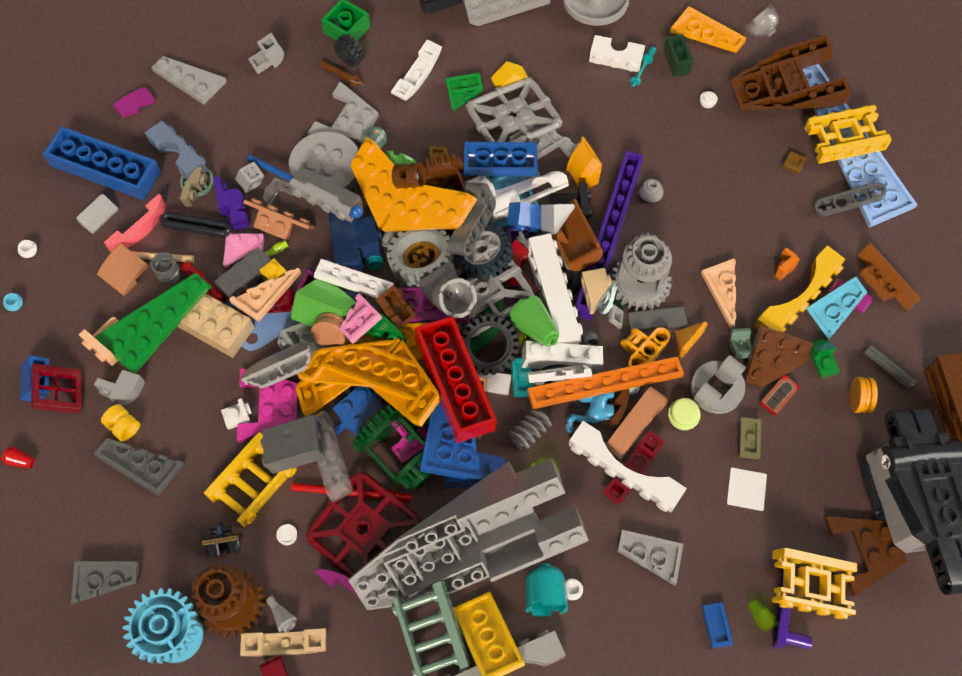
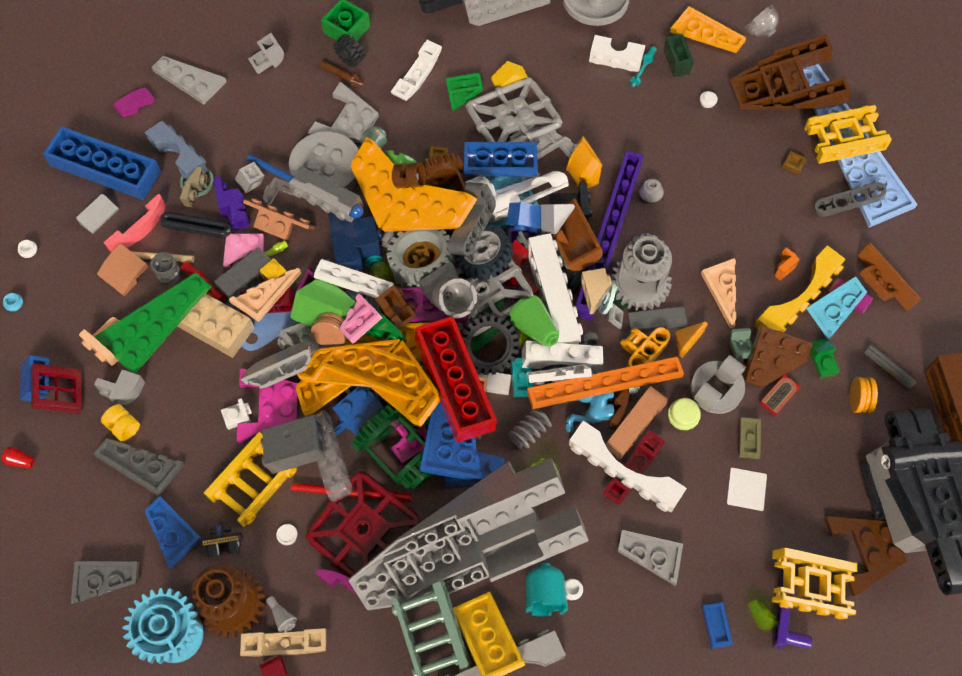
(172, 532): none -> blue wing
(382, 270): none -> clear neon green head

